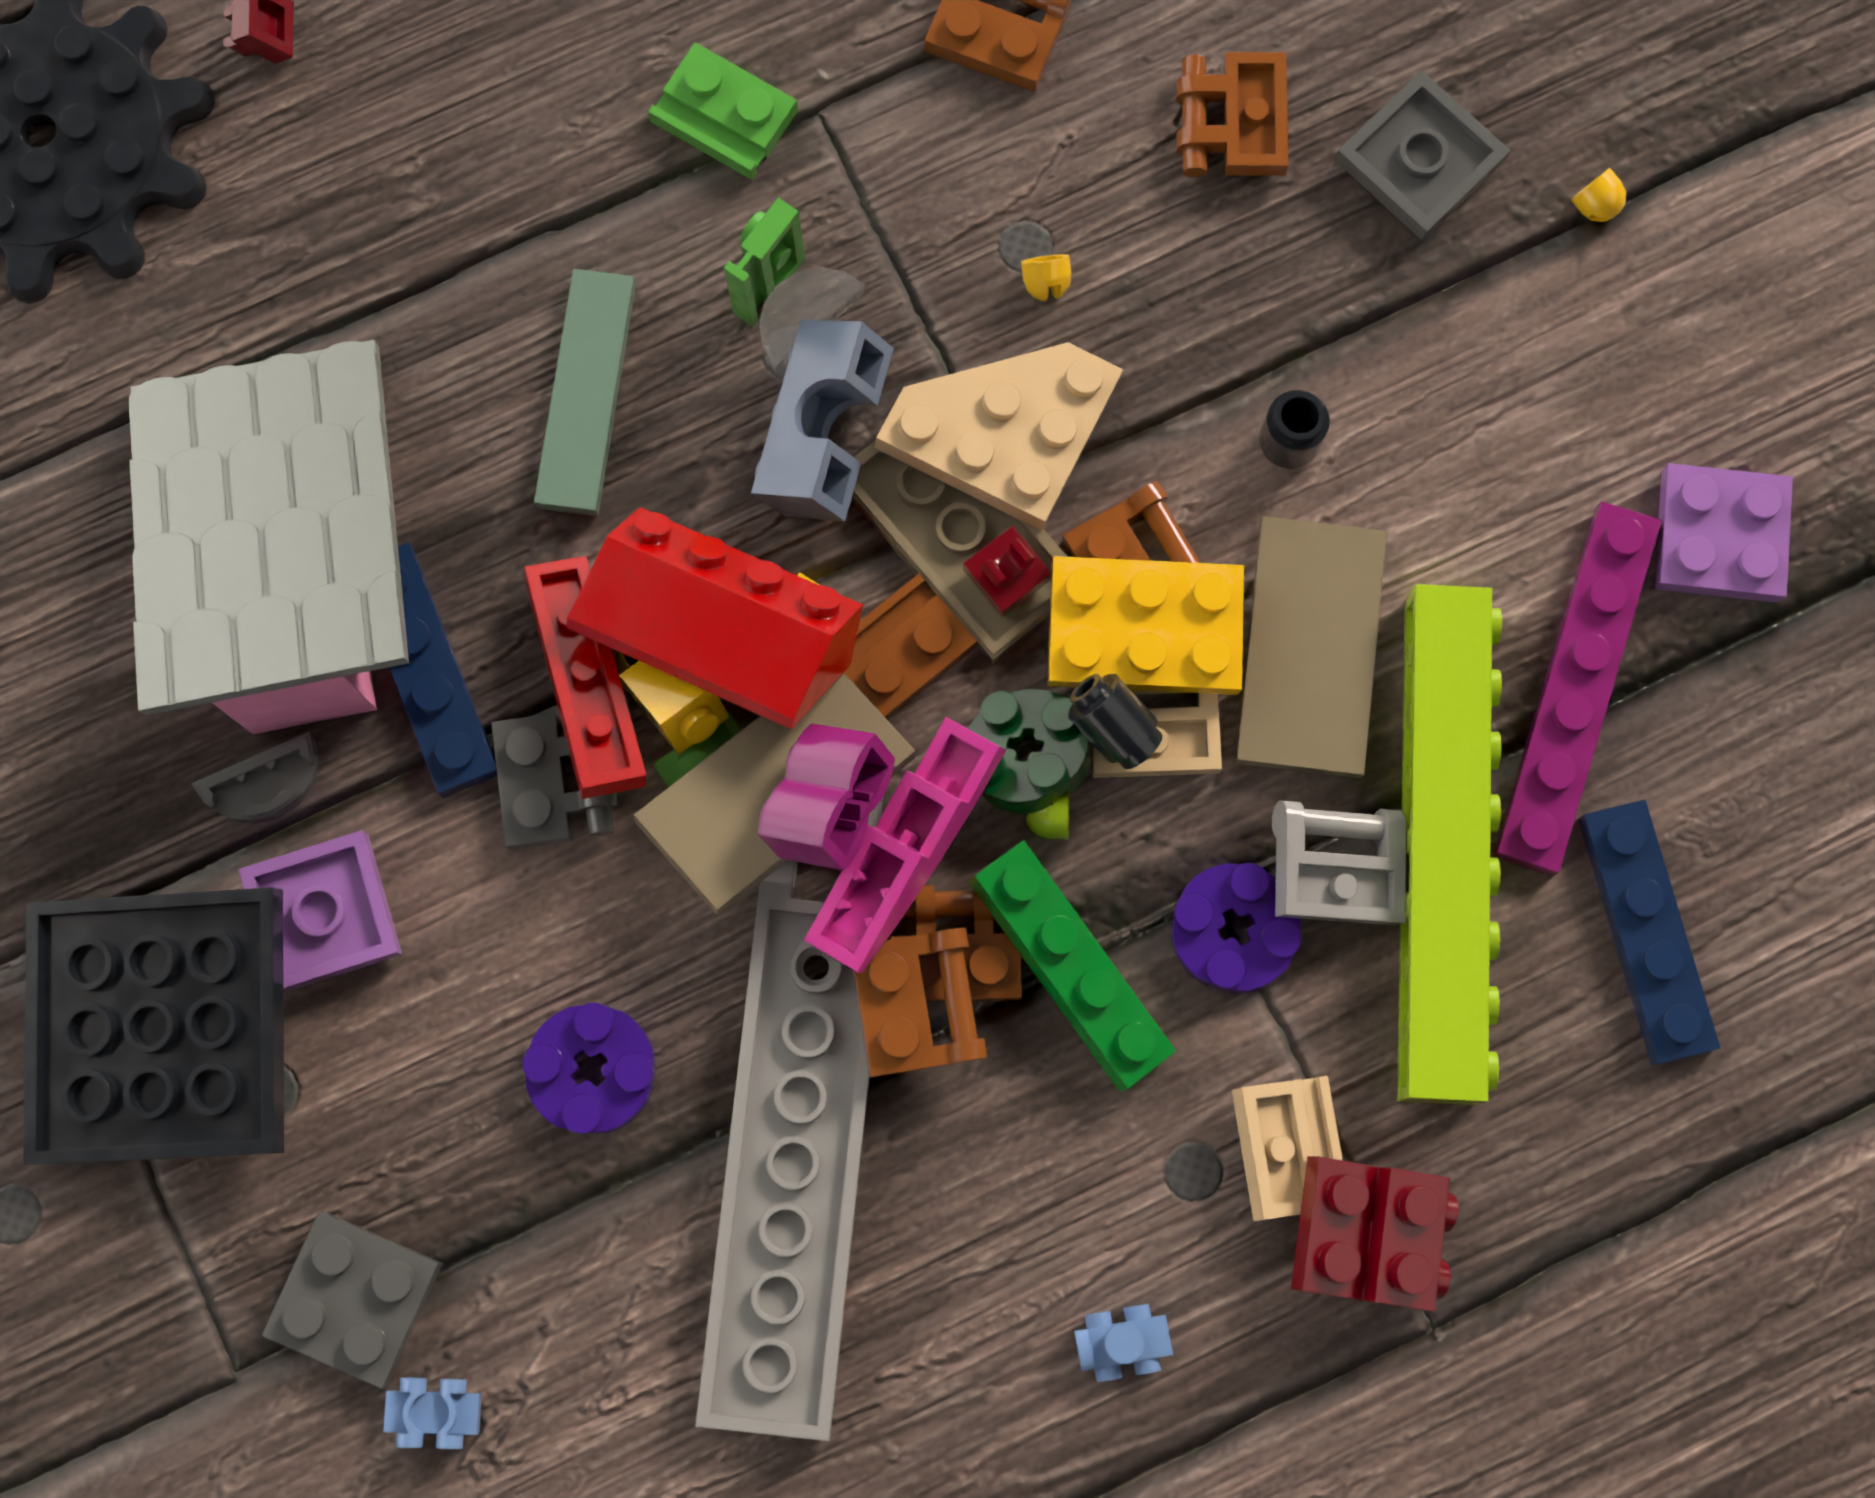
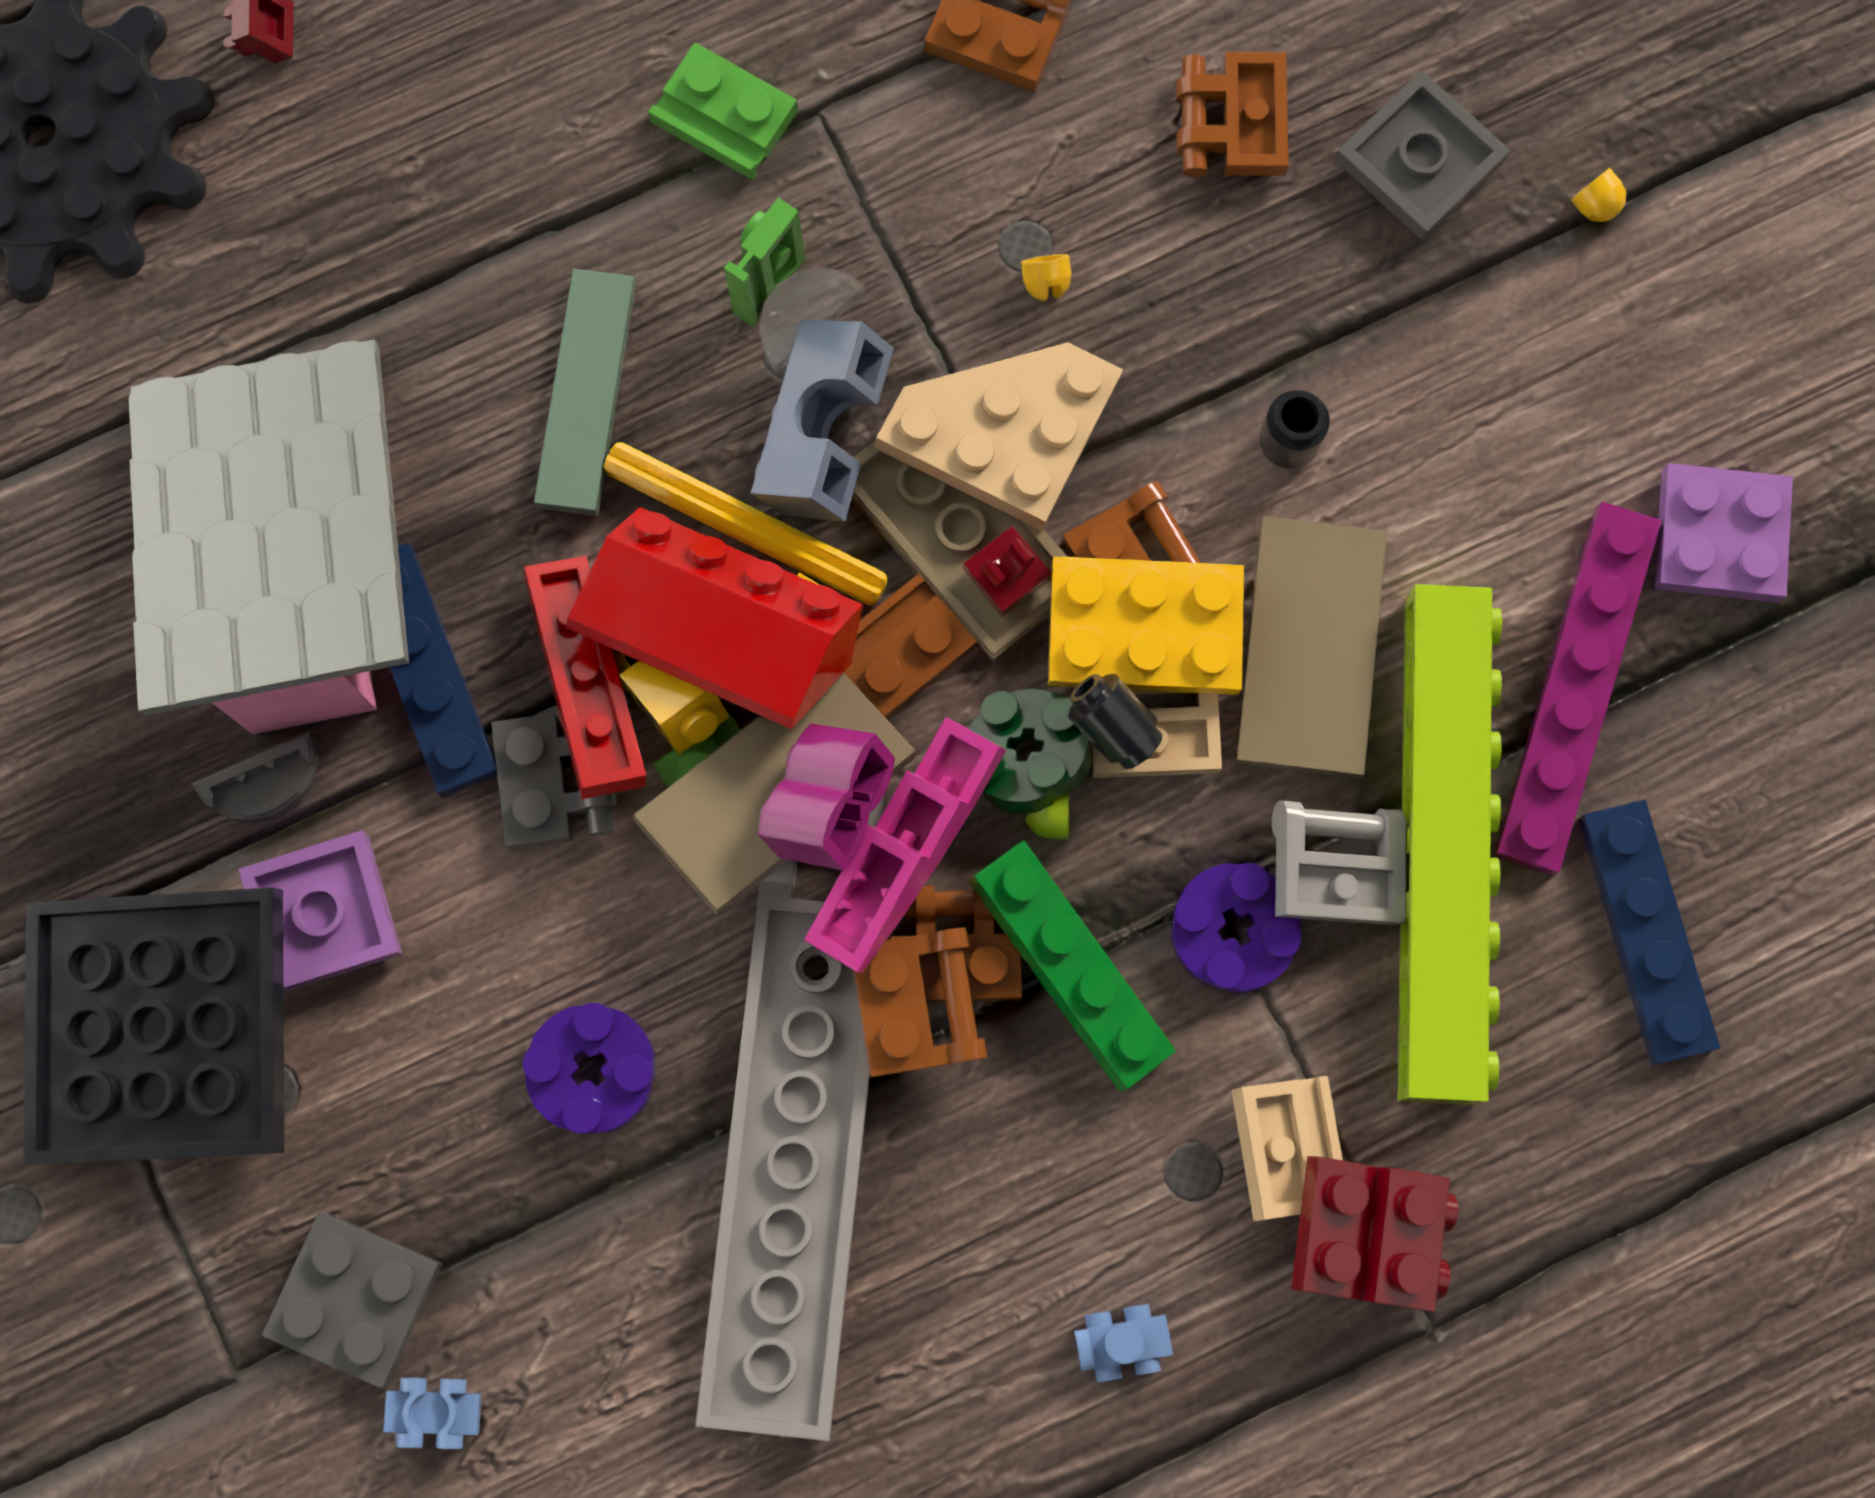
(745, 523): none -> yellow axle

